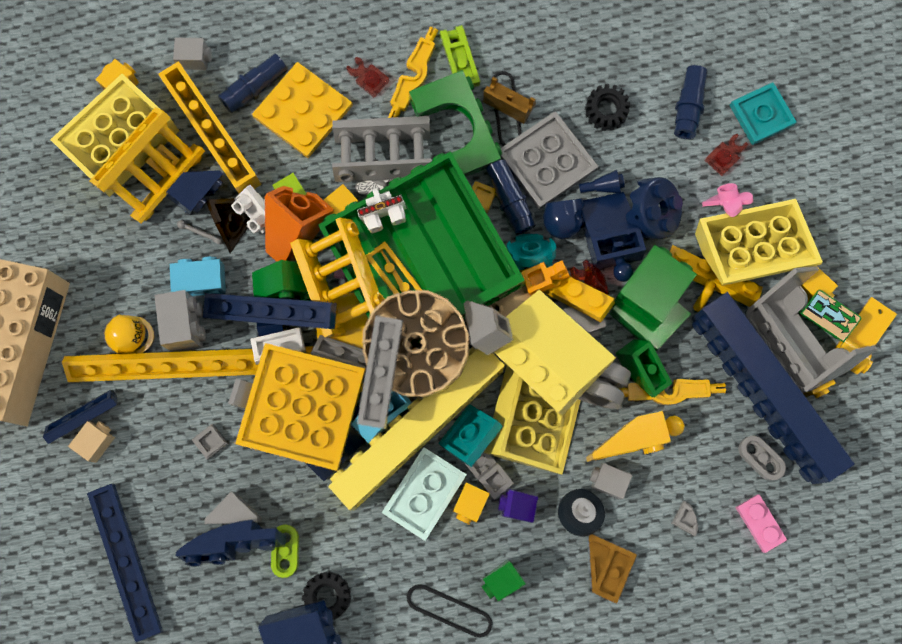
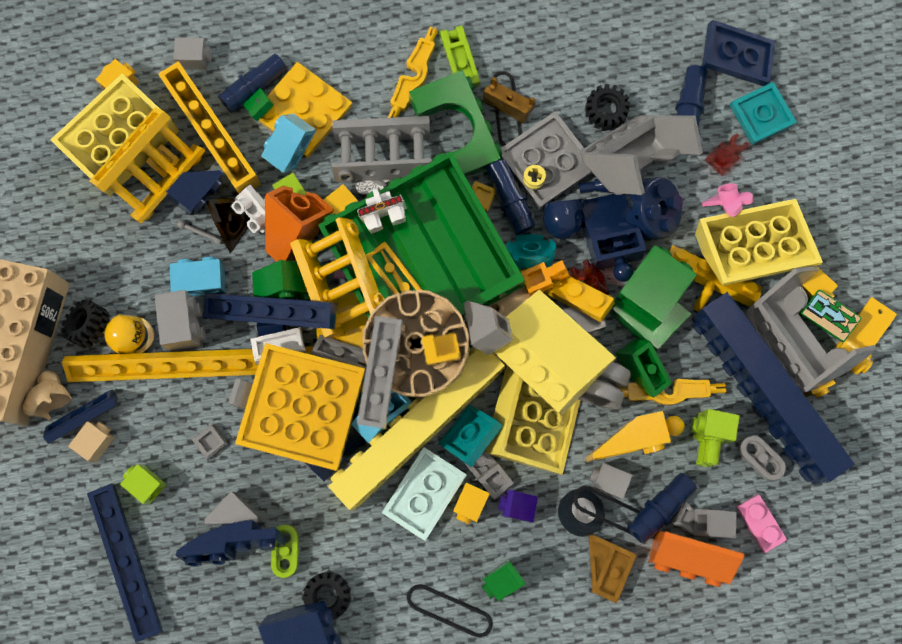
(46, 396): none -> tan piece
(85, 323): none -> black tyre
(142, 483): none -> lime brick
(258, 104): none -> green tile
(288, 142): none -> medium azure brick
(369, 78): clear red plate -> none
(441, 349): none -> yellow panel
(541, 174): none -> light yellow bush
(607, 497): none -> black piece
(633, 145): none -> light grey windscreen
(661, 508): none -> dark blue piece
(694, 558): none -> orange slope
(712, 430): none -> lime brick
(715, 523): none -> light grey brick
(738, 53): none -> dark blue plate

